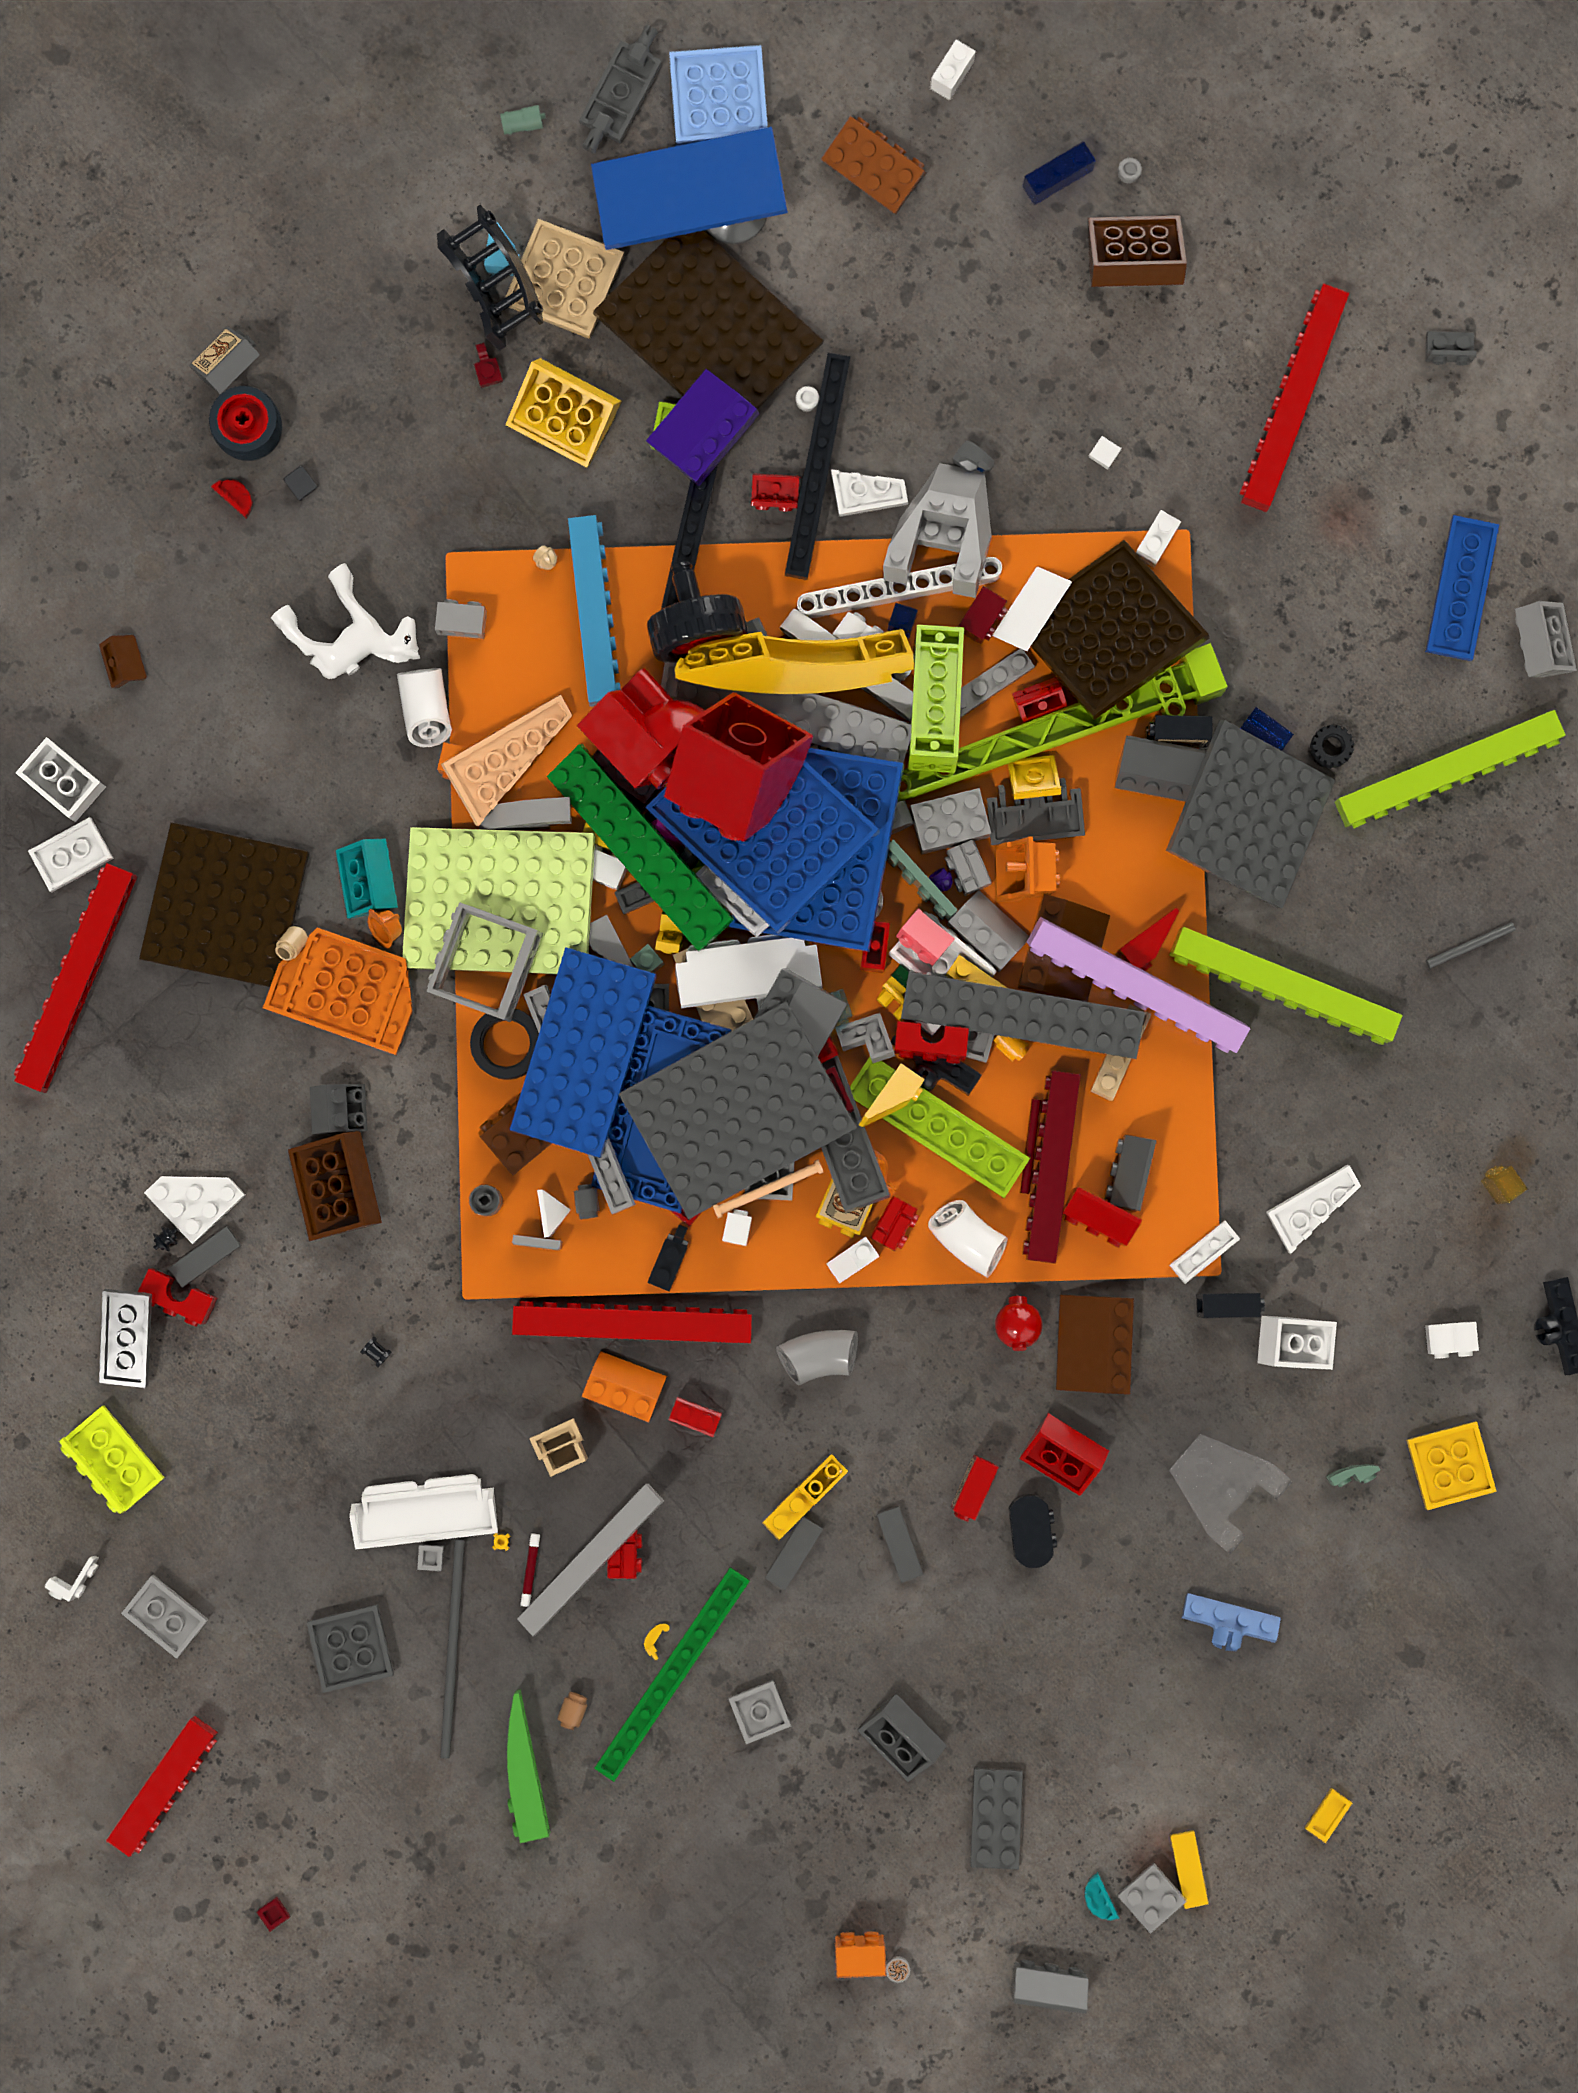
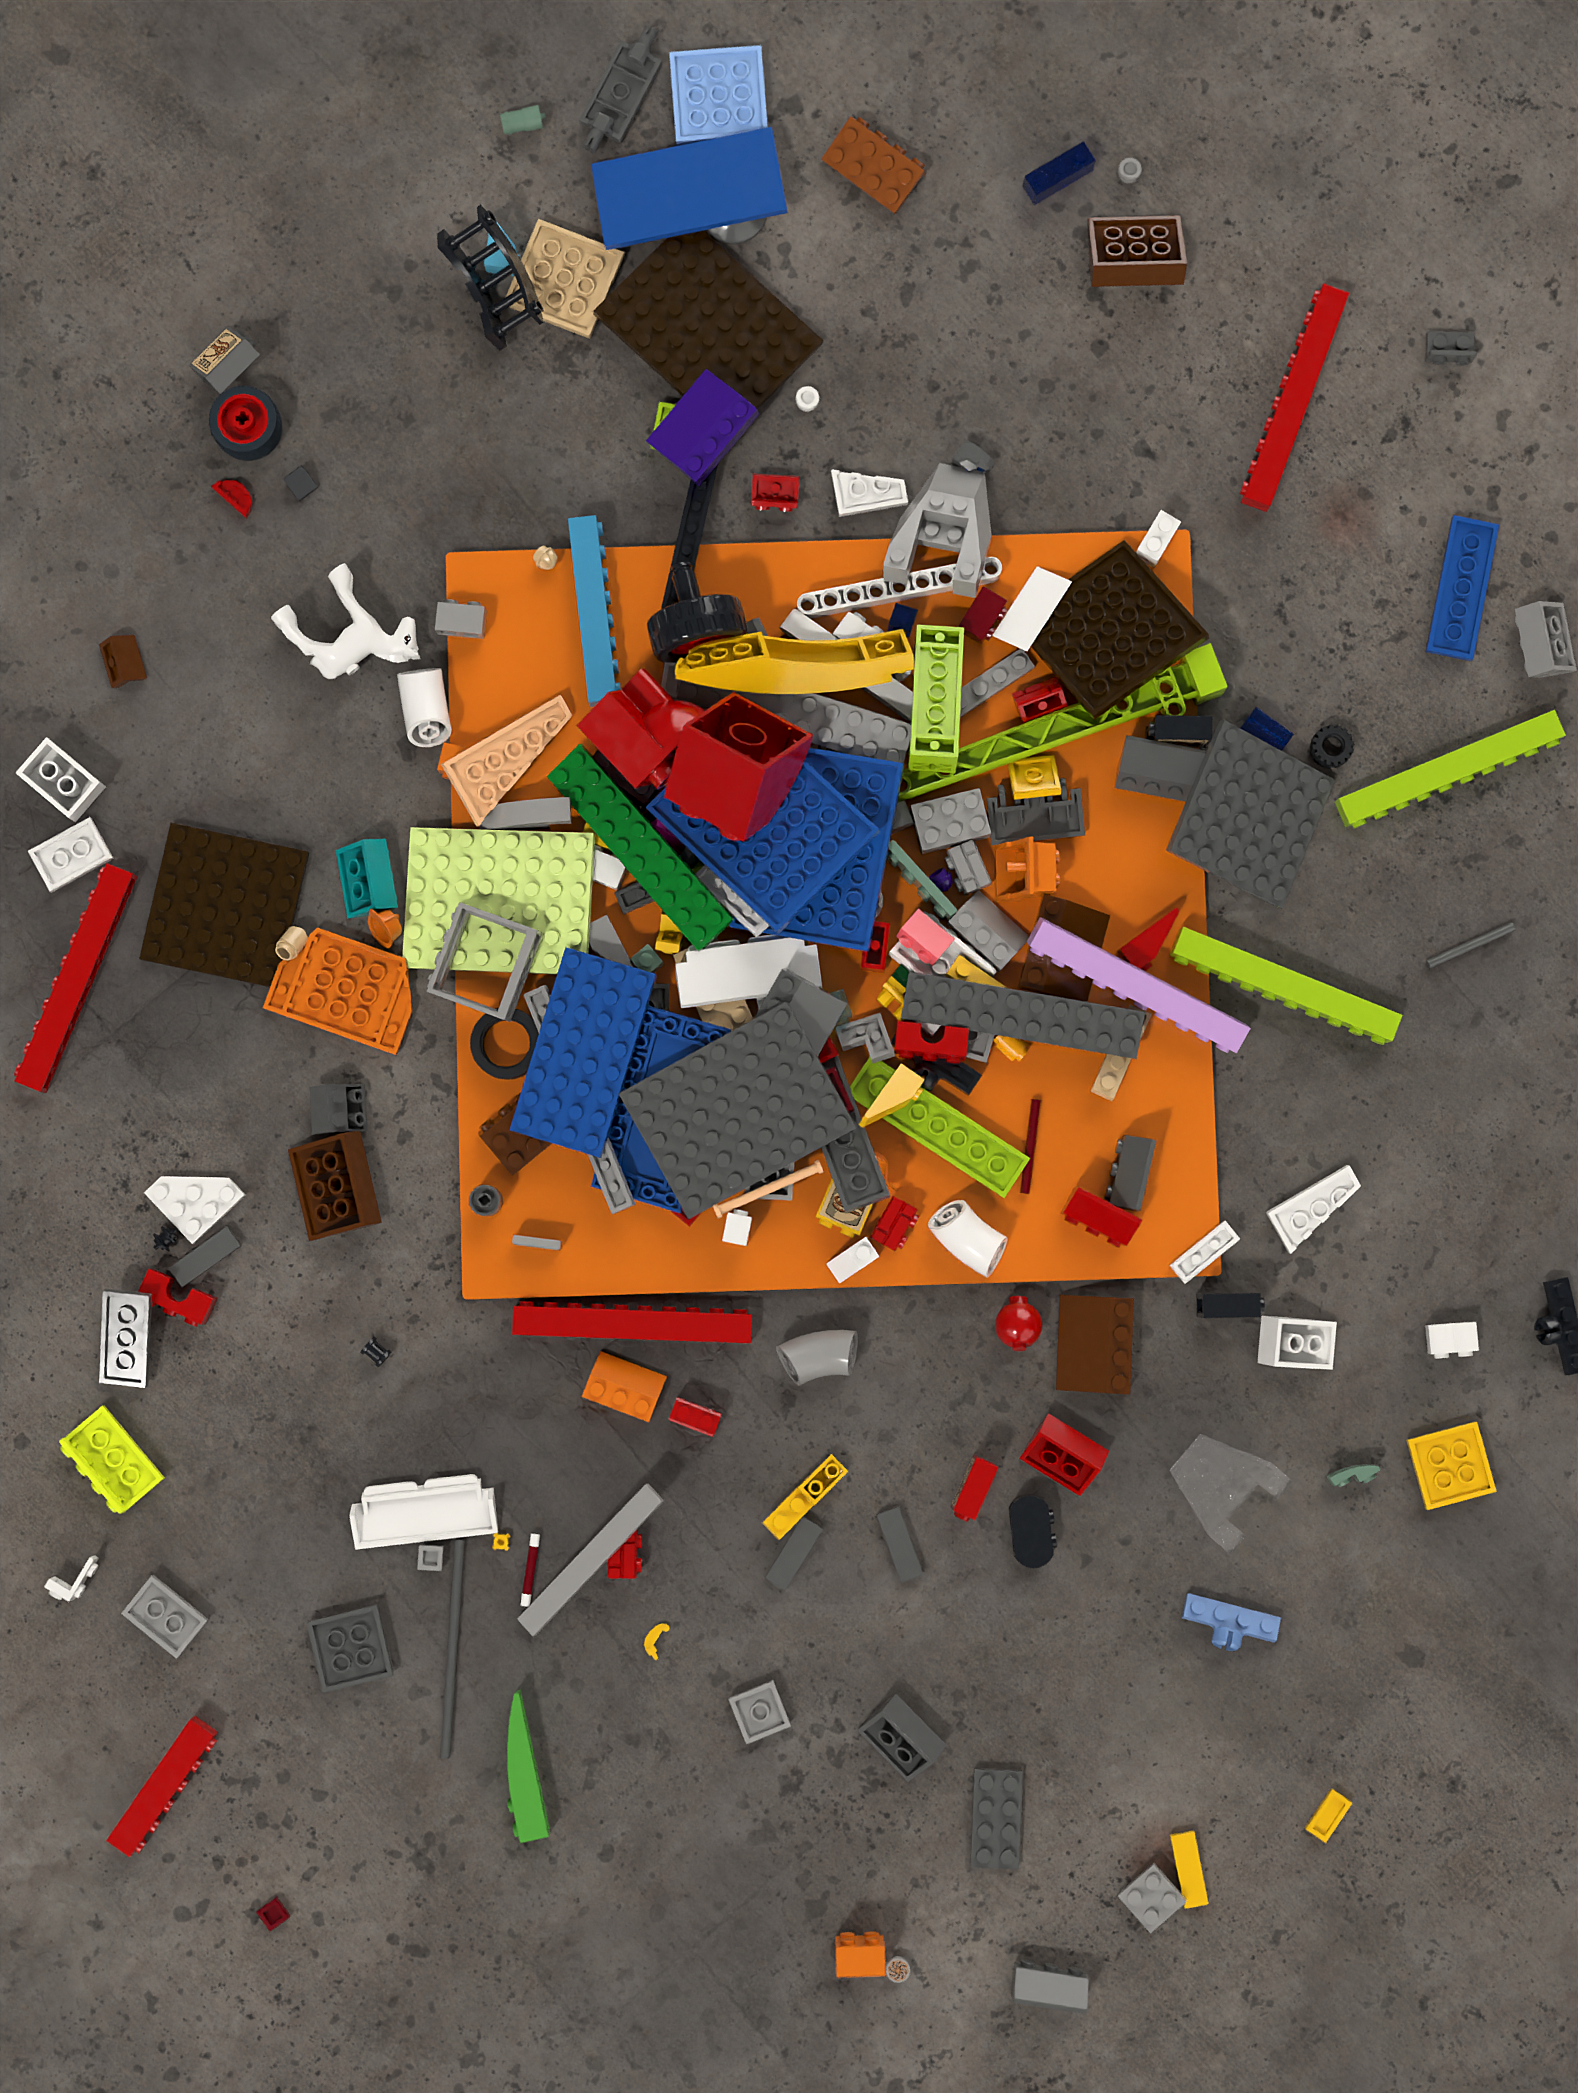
(487, 369): dark red plate -> none
(552, 1212): white slope -> none
(560, 1447): tan plate -> none
(562, 412): yellow slope -> none
(572, 1710): medium nougat brick -> none
(586, 1201): dark grey brick -> none
(669, 1259): black hinge -> none
(672, 1674): green plate -> none
(817, 466): black plate -> none
(952, 69): white brick -> none
(1052, 1167): dark red brick -> none
(1098, 1899): teal tile -> none
(1104, 452): white tile -> none
(1503, 1184): clear yellow brick -> none

